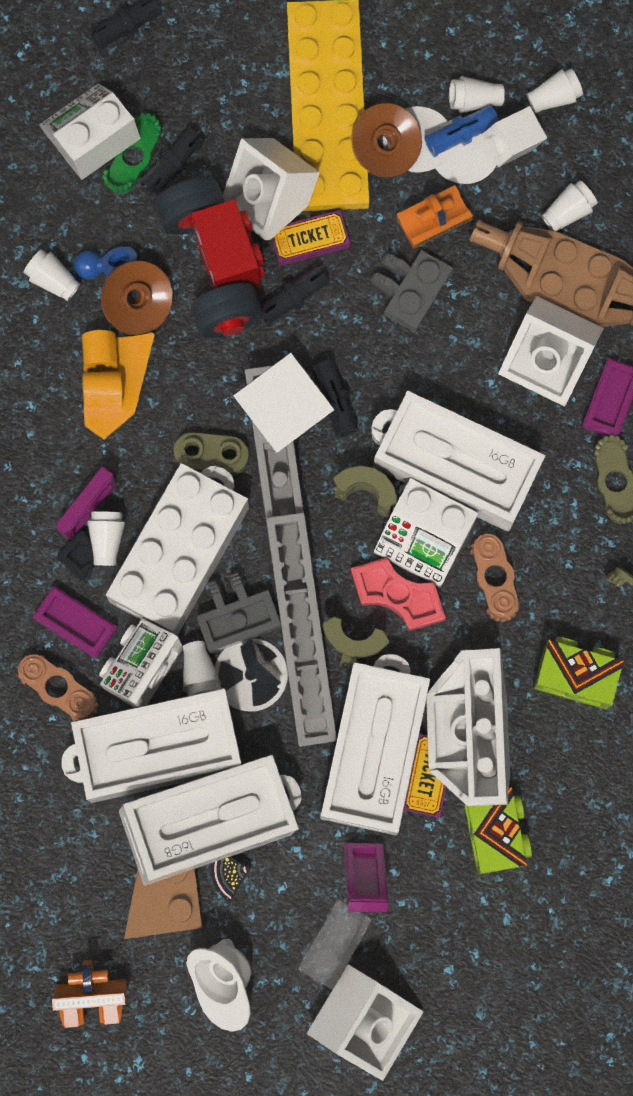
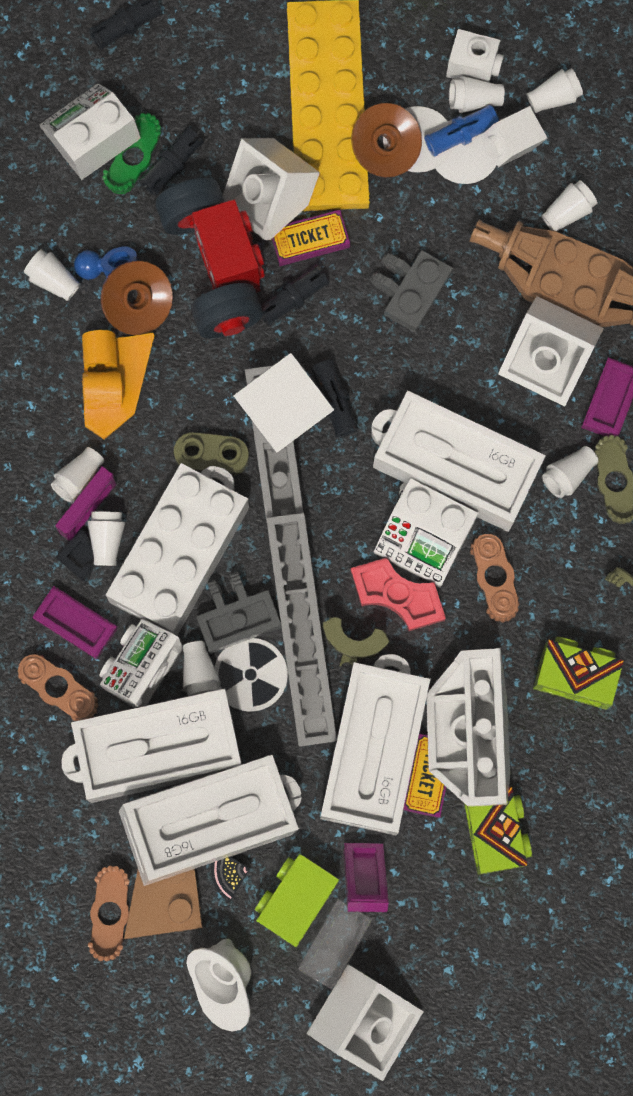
(77, 474): none -> white cone
(89, 990): orange hips -> none
(108, 939): none -> nougat piece
(259, 665): black tile -> none
(296, 899): none -> lime brick
(369, 480): olive piece -> none
(434, 216): orange hips -> none
(474, 57): none -> white brick
(568, 473): none -> white cone

